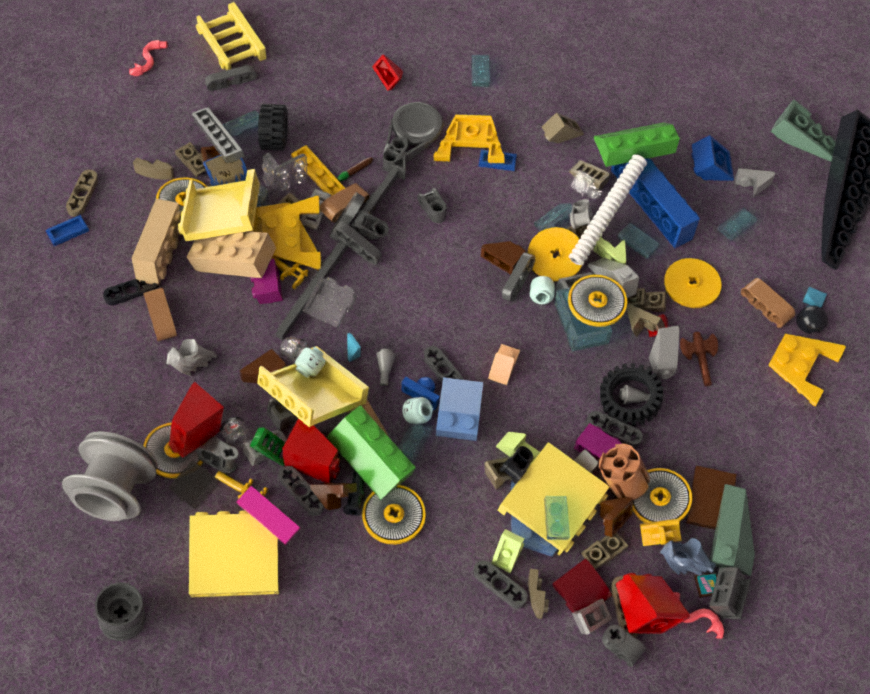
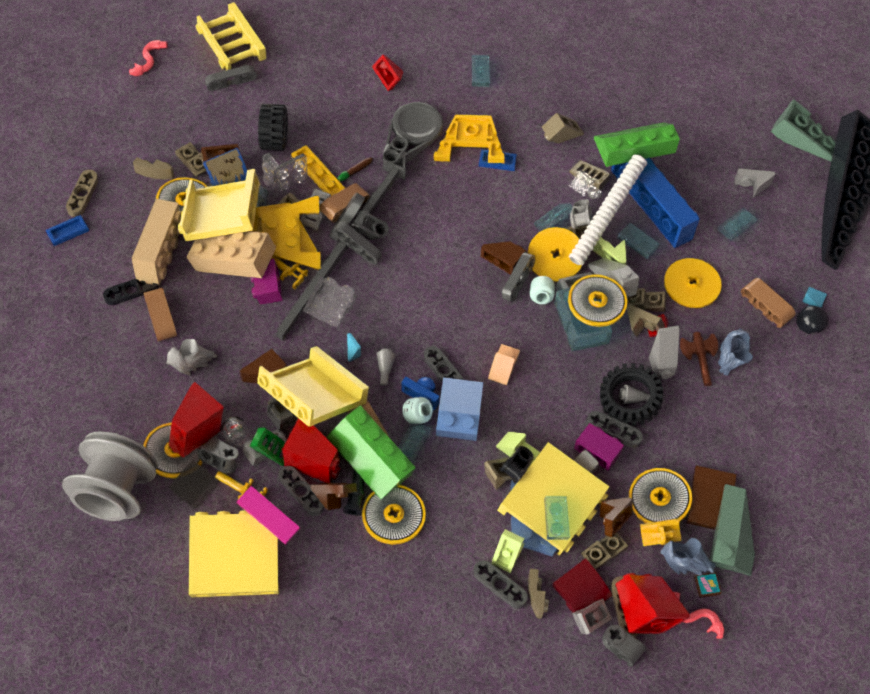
(118, 600): dark grey wheel -> none
(218, 135): dark grey plate -> none
(242, 123): clear light blue plate -> none
(292, 348): clear head -> none
(310, 362): light aqua head -> none
(433, 205): dark grey piece -> none
(624, 471): nougat cylinder -> none
(712, 160): blue slope -> none
(730, 593): dark grey hinge -> none
(734, 351): none -> sand blue hair
(795, 359): yellow wing -> none

